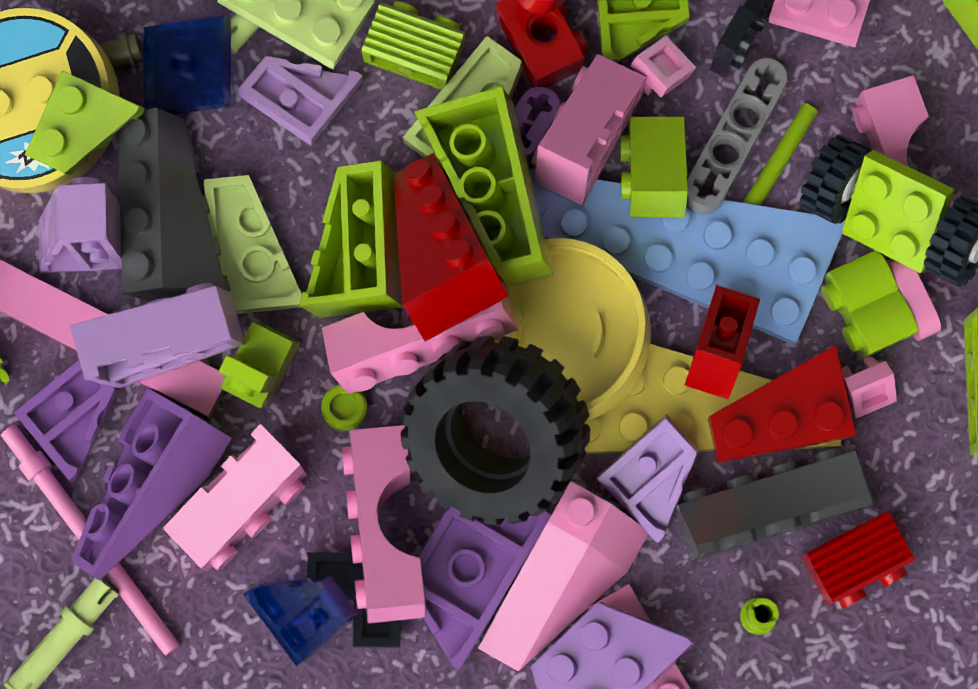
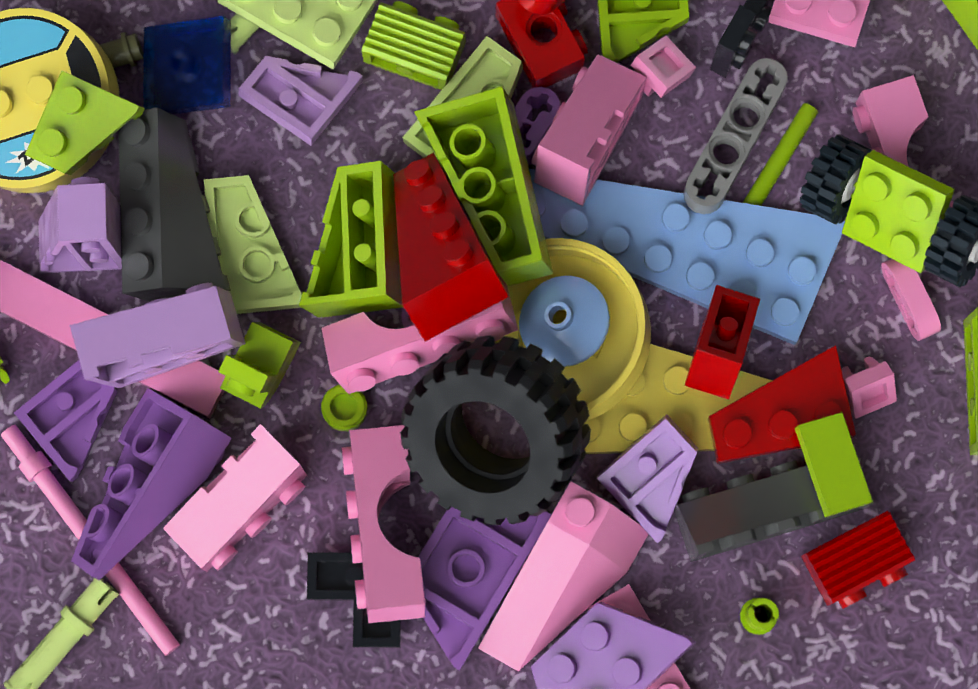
(302, 613): clear blue wing -> none
(580, 332): none -> light blue dish
(655, 166): lime brick -> none
(833, 464): none -> lime tile
(870, 304): lime brick -> none

